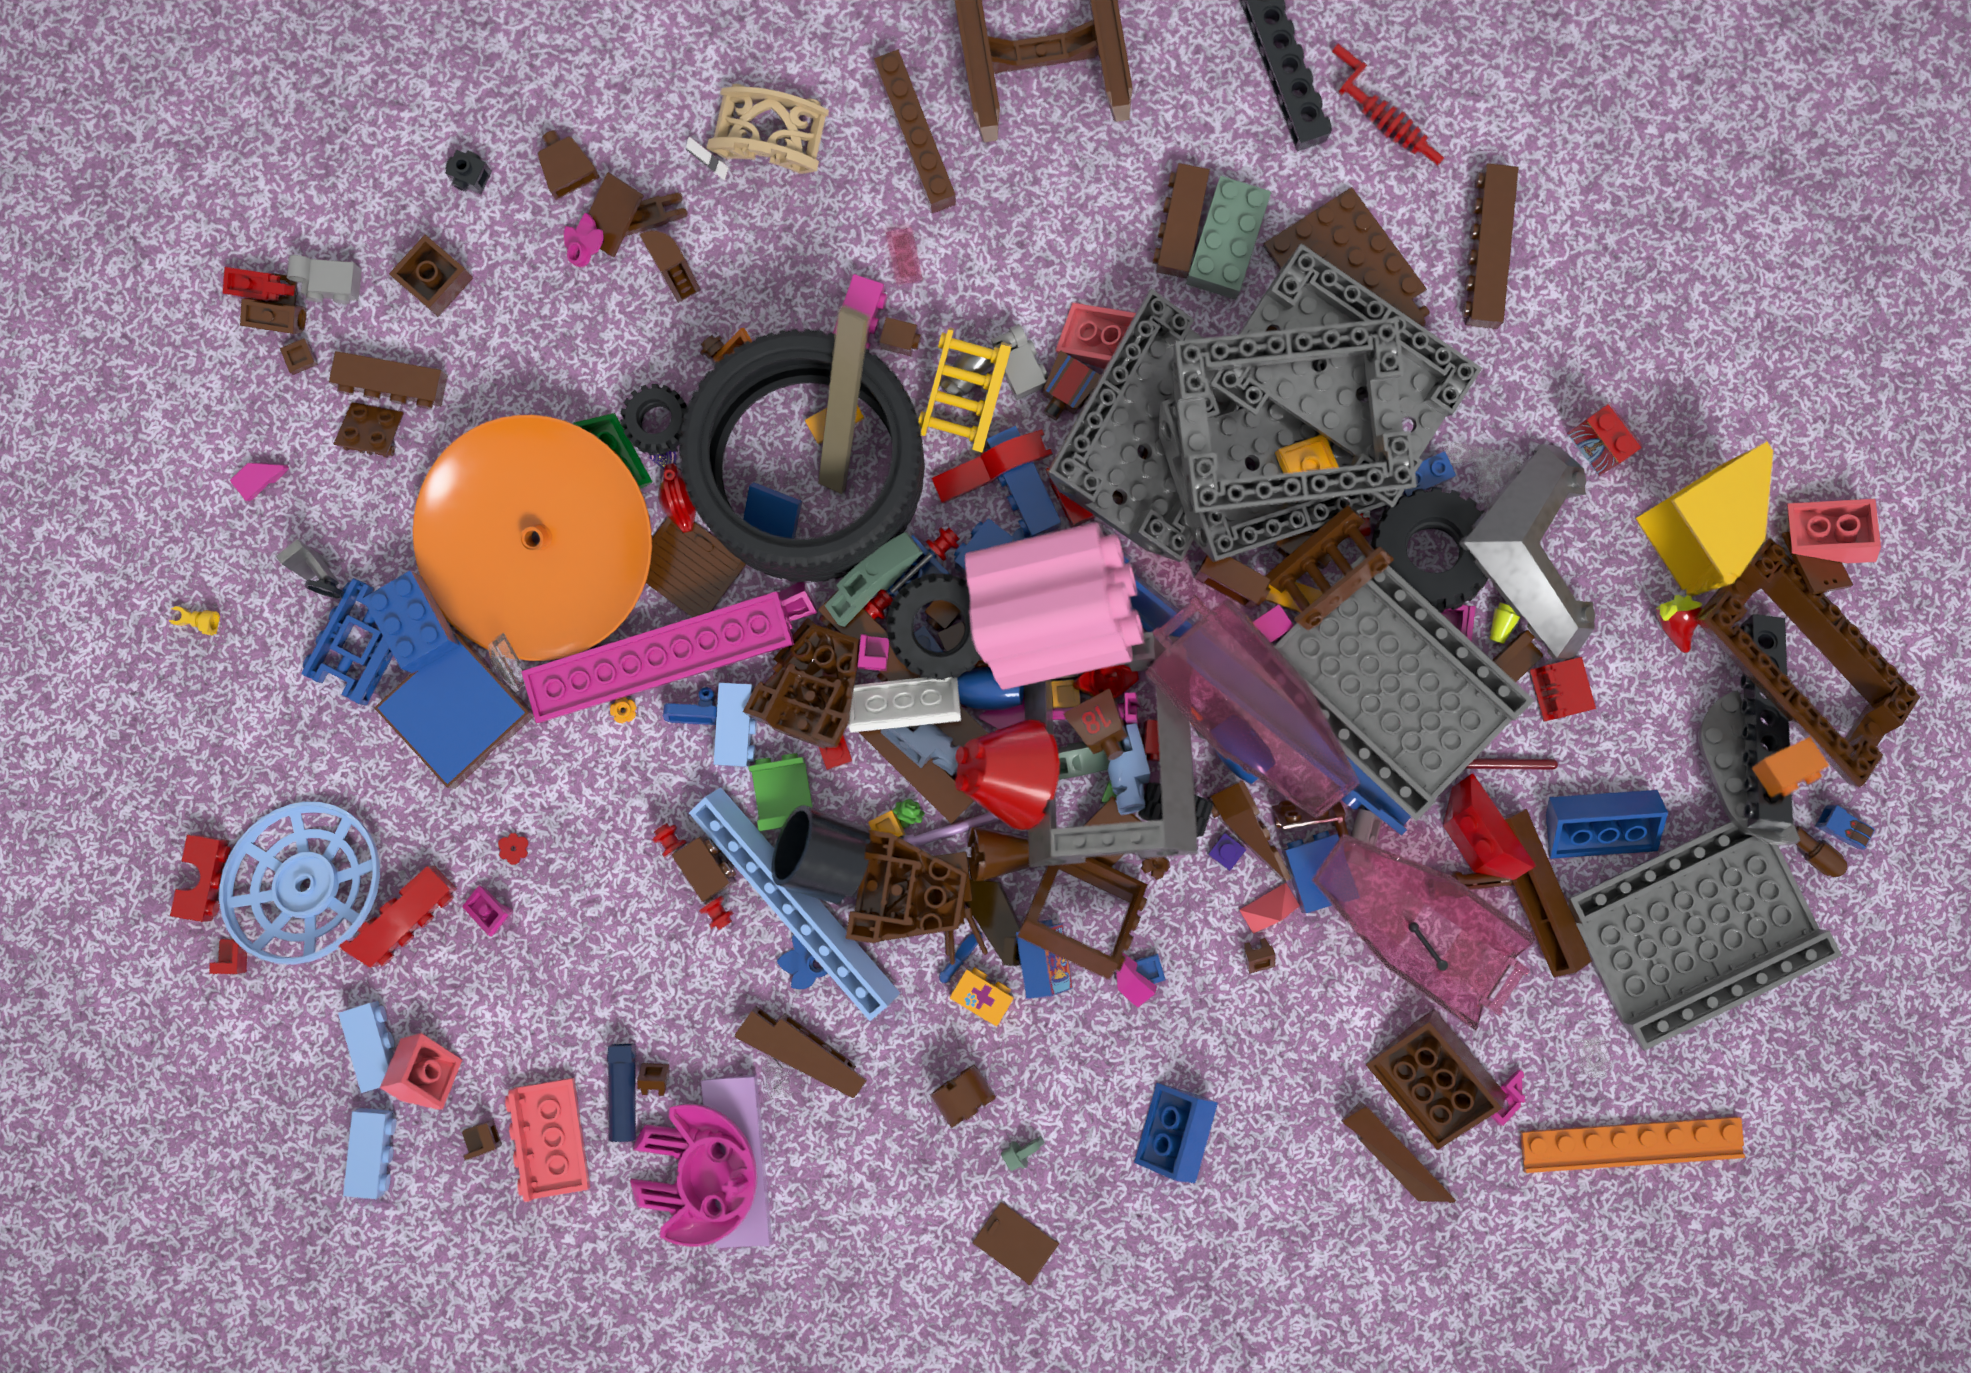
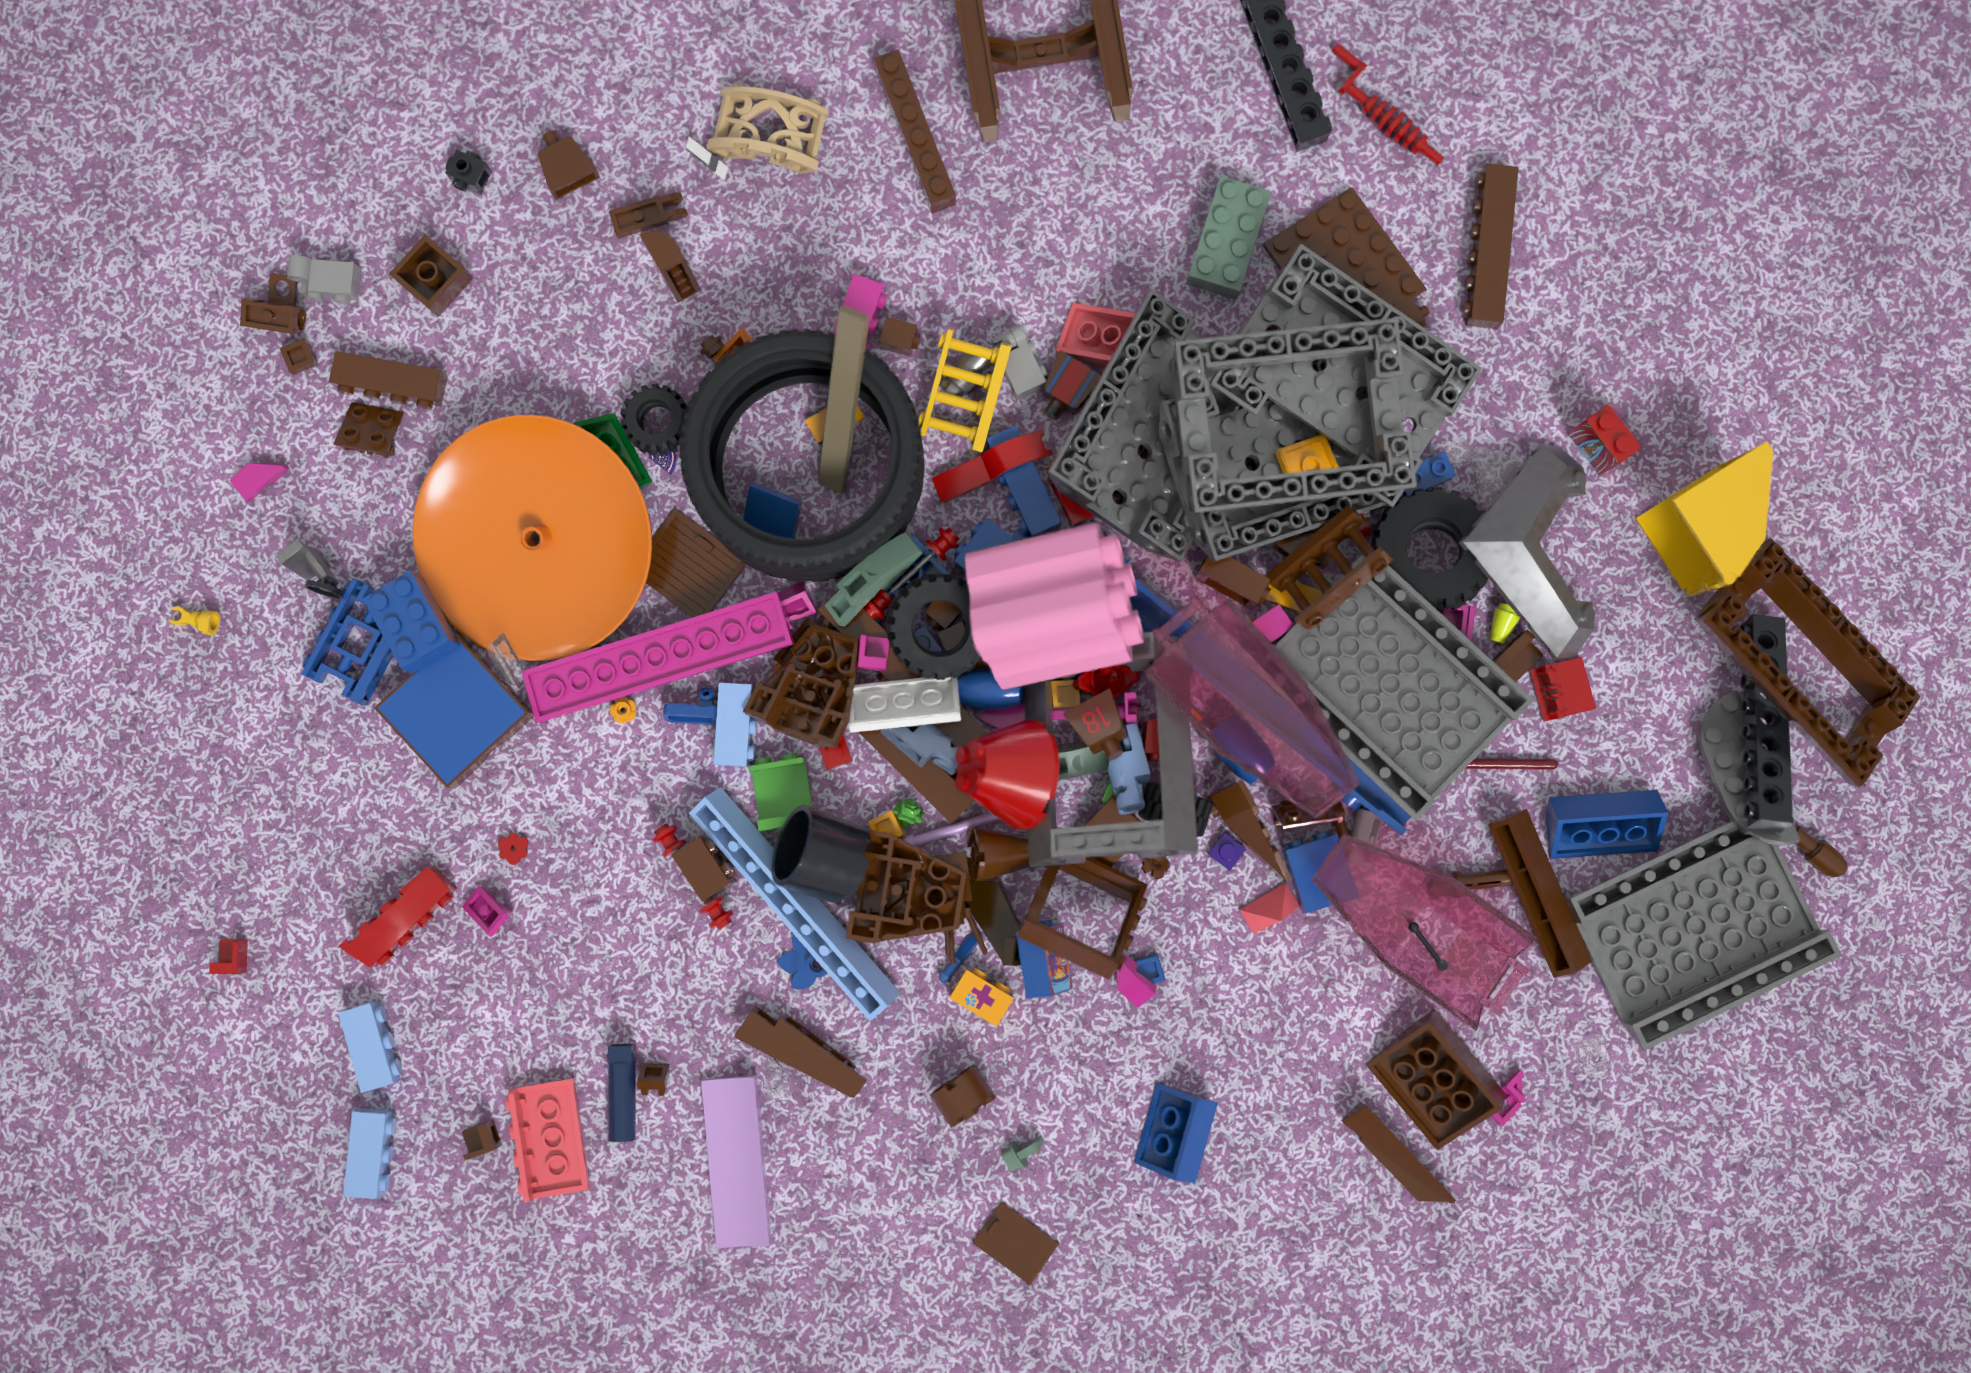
(209, 857): red arch -> none
(254, 284): red hinge -> none
(289, 877): light blue dish -> none
(421, 1072): coral slope -> none
(582, 241): dark pink plate -> none
(614, 211): reddish brown container -> none
(675, 499): red hat -> none
(702, 1176): dark pink piece -> none
(904, 256): clear pink tile -> none
(1182, 220): reddish brown brick -> none
(1260, 958): reddish brown tile -> none
(1483, 833): red wedge -> none
(1632, 1144): orange plate -> none
(1678, 620): red hat -> none
(1790, 767): orange brick -> none
(1818, 573): reddish brown container -> none
(1835, 530): coral slope -> none
(1845, 827): blue leg -> none

